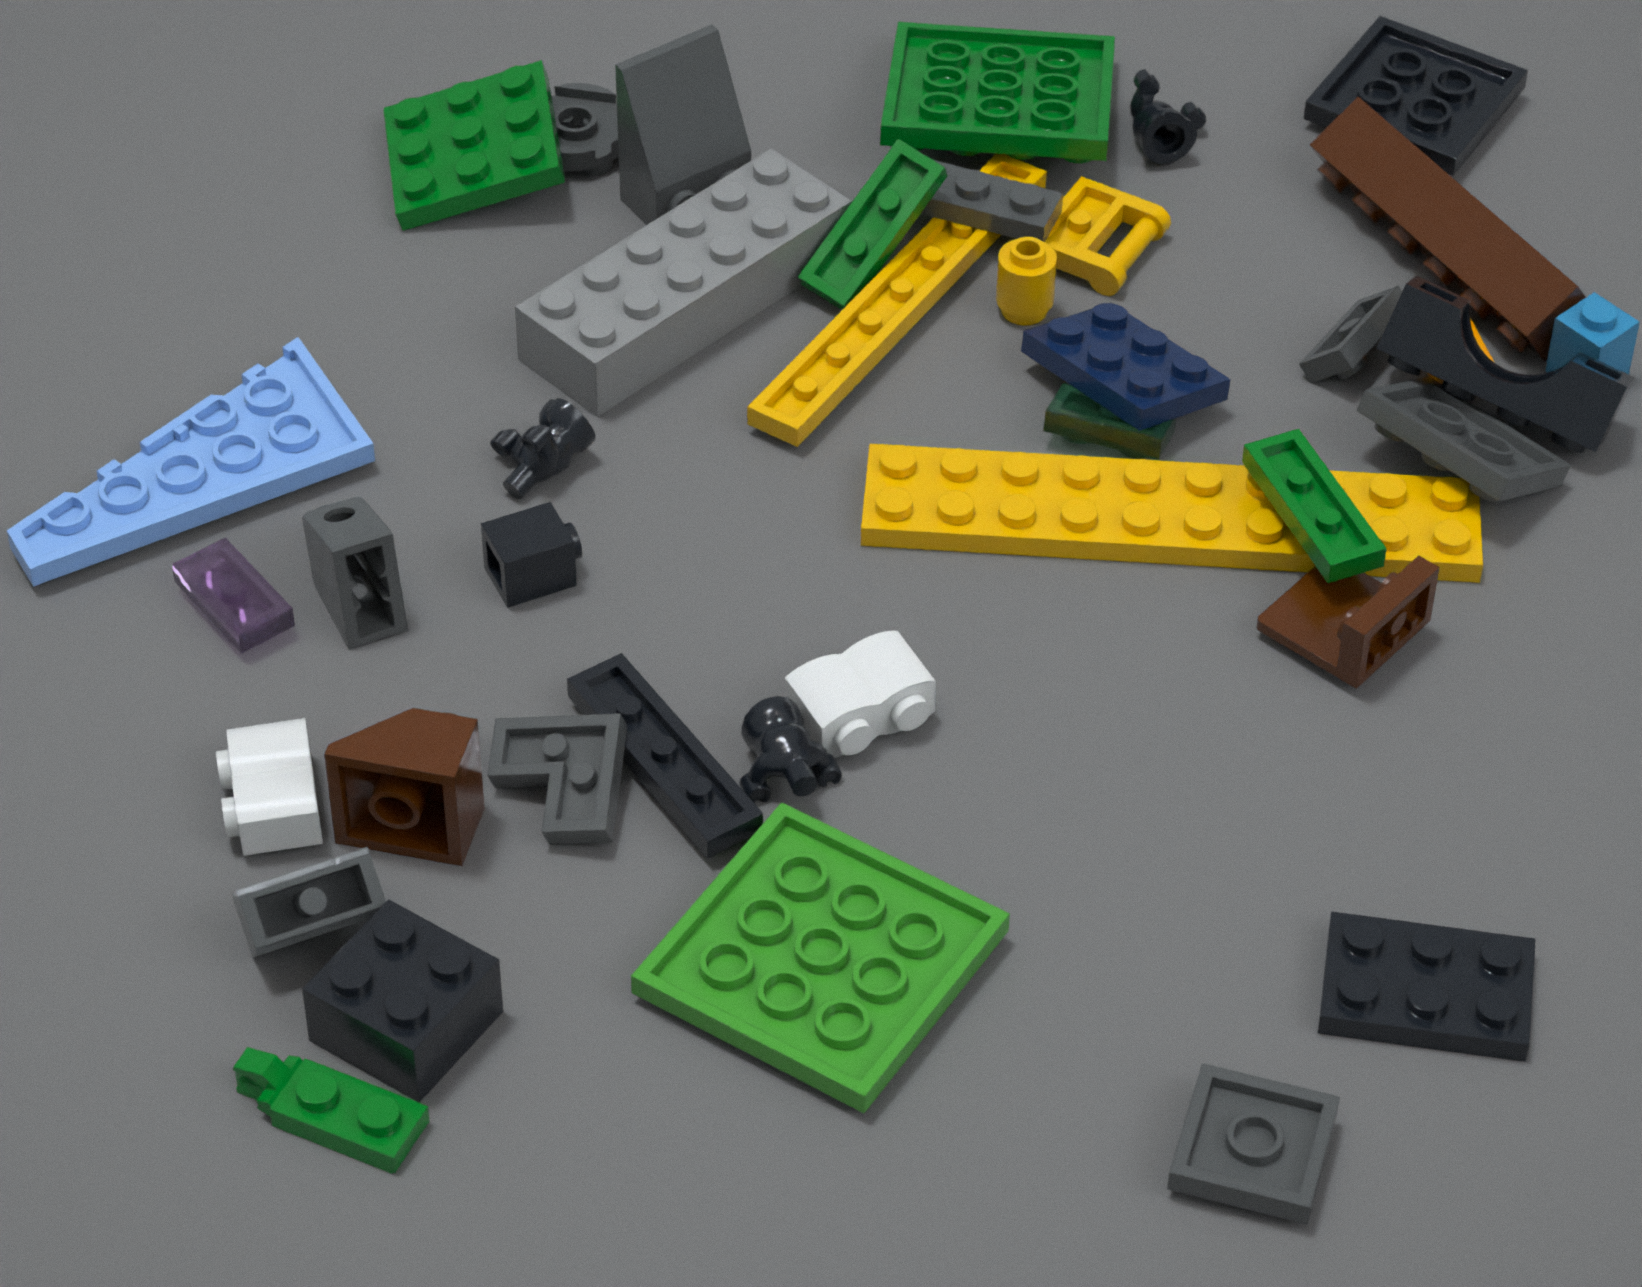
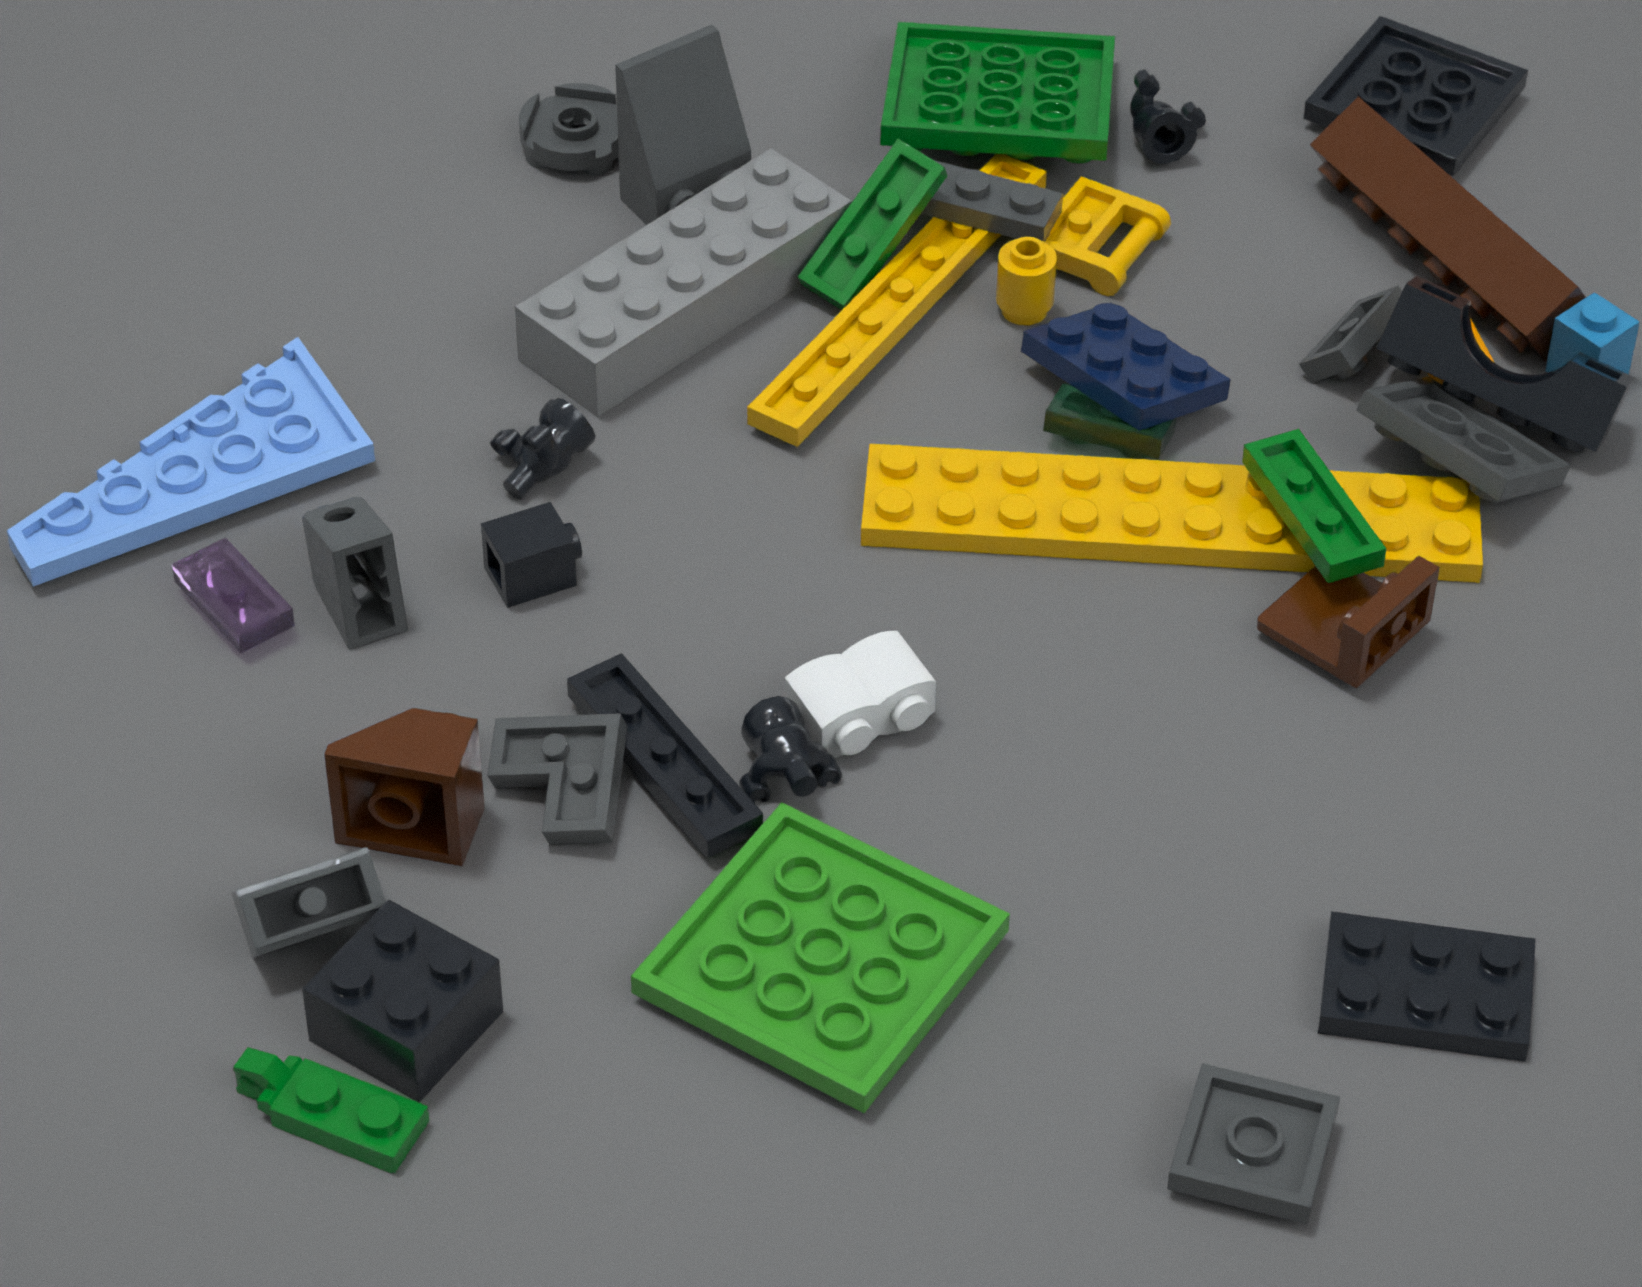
(271, 787): white brick -> none
(473, 145): green plate -> none

